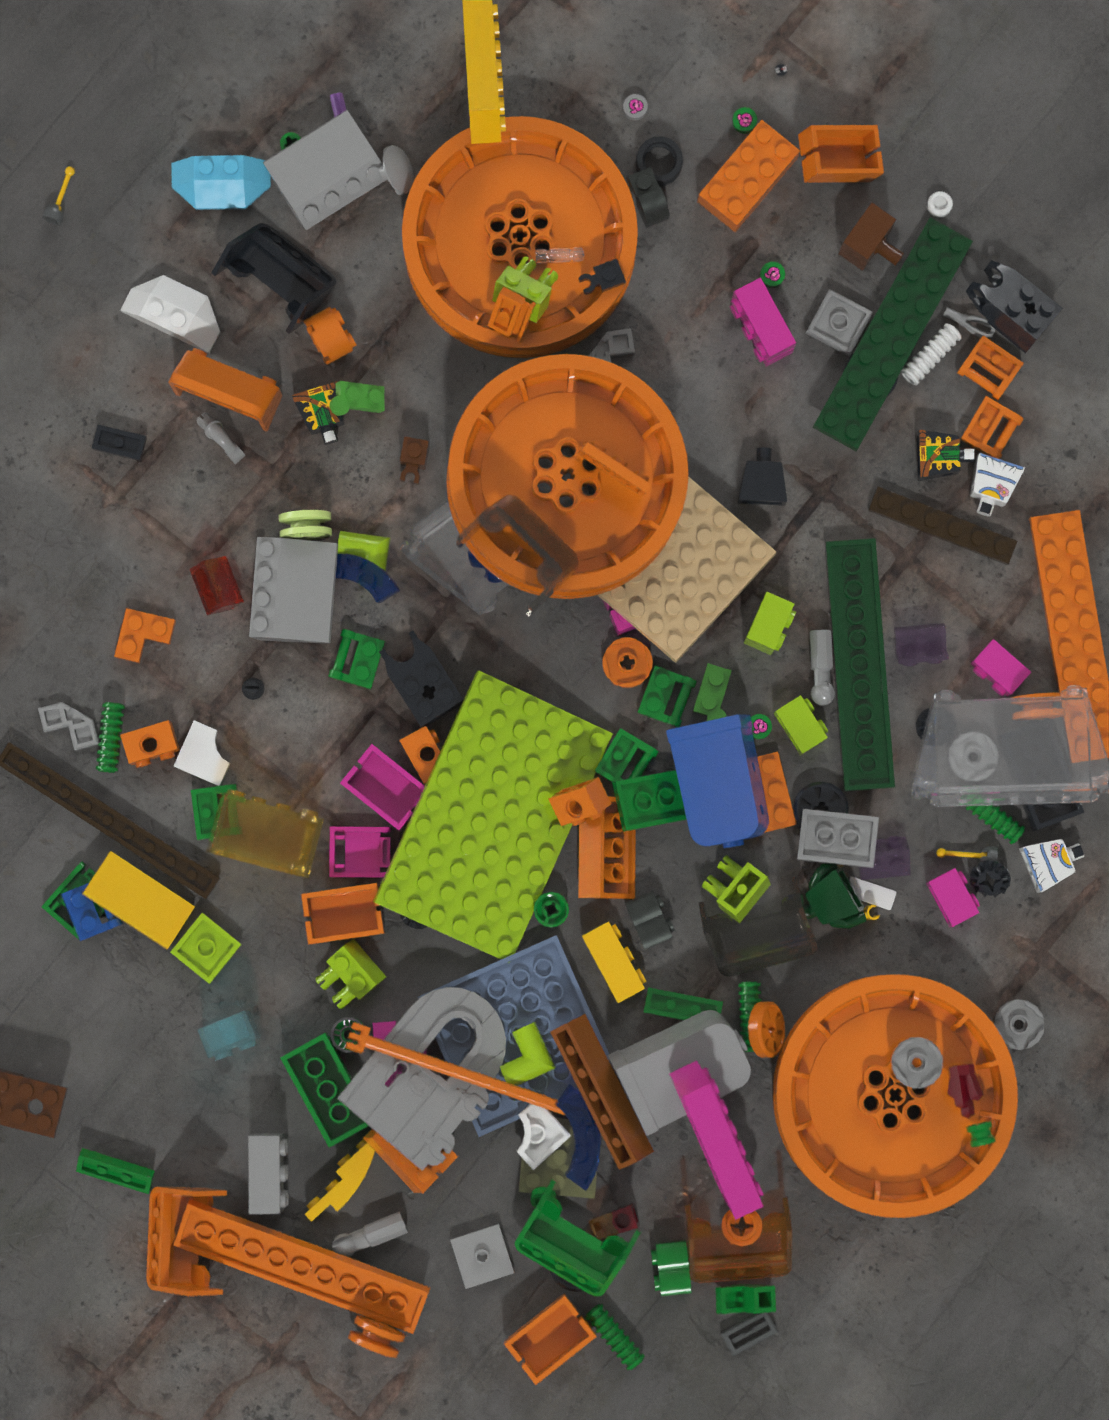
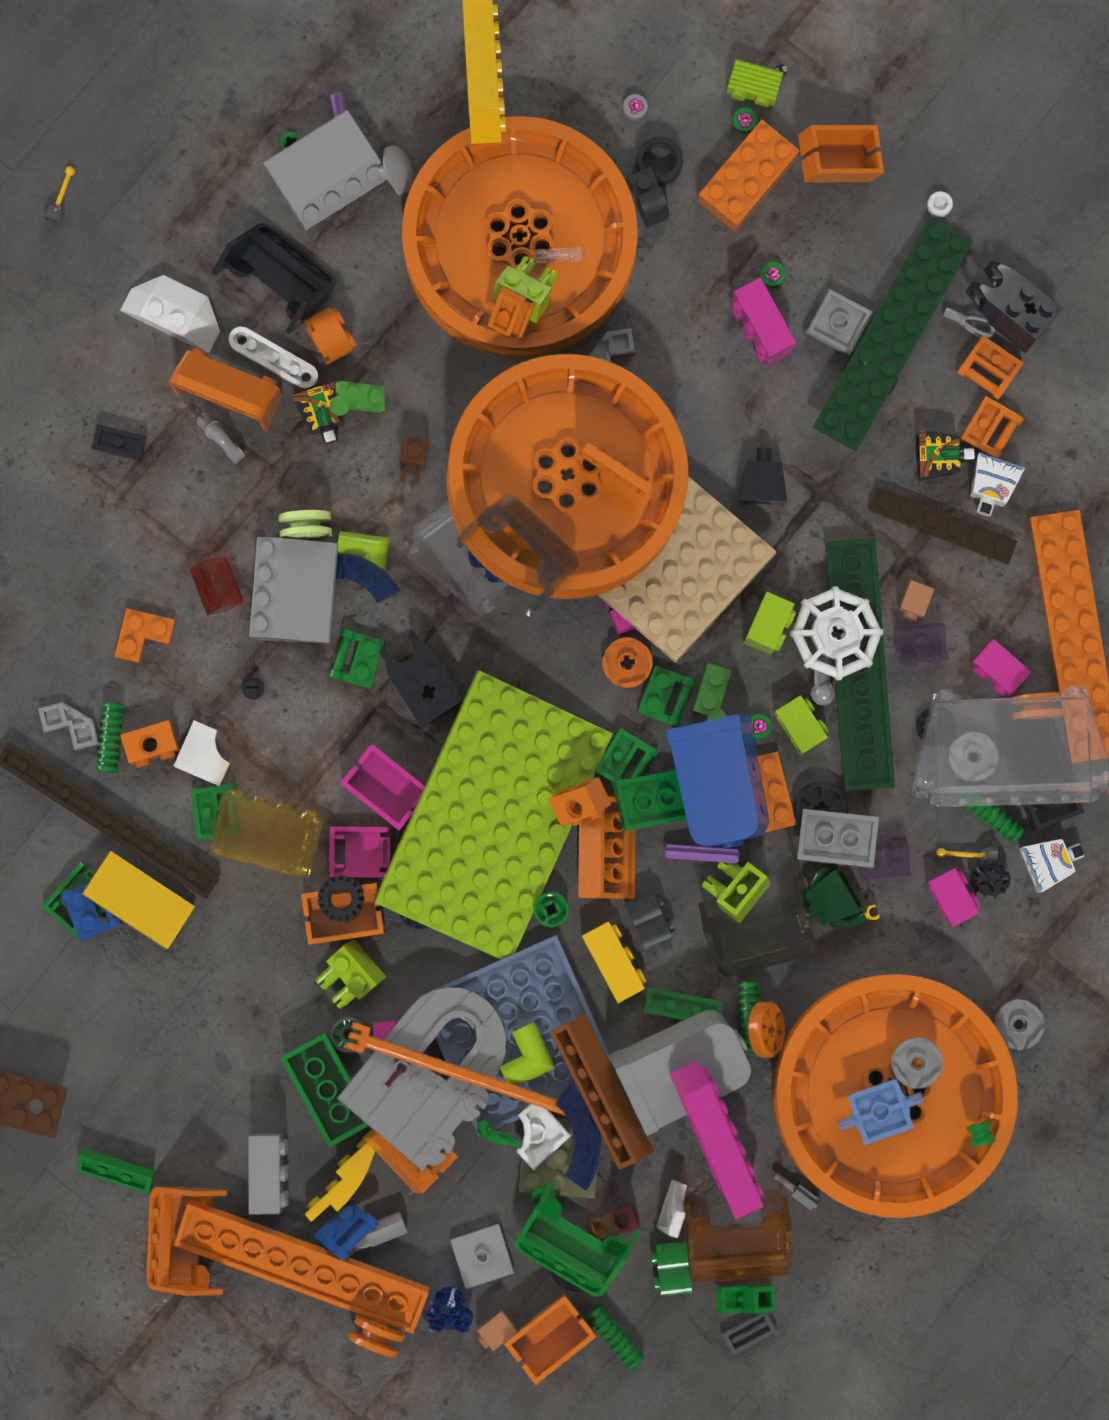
(206, 948): lime plate -> none
(220, 181): medium azure wedge -> none
(228, 1034): clear light blue brick -> none
(273, 358): none -> white plate
(345, 1229): none -> blue plate
(352, 909): none -> black tyre
(415, 744): orange brick -> none
(448, 1311): none -> clear blue plate
(496, 1136): none -> green bar
(496, 1330): none -> nougat brick
(606, 276): black plate -> none
(673, 1210): none -> white tile
(702, 853): none -> medium lavender axle
(750, 1234): orange gear -> none
(754, 83): none -> lime brick
(800, 1193): none -> light grey axle
(829, 645): none -> white plate
(870, 238): reddish brown brick -> none
(873, 893): white sticker -> none
(880, 1111): none -> medium blue plate
(915, 600): none -> nougat brick
(931, 354): white piece -> none
(964, 1088): dark red rock -> none

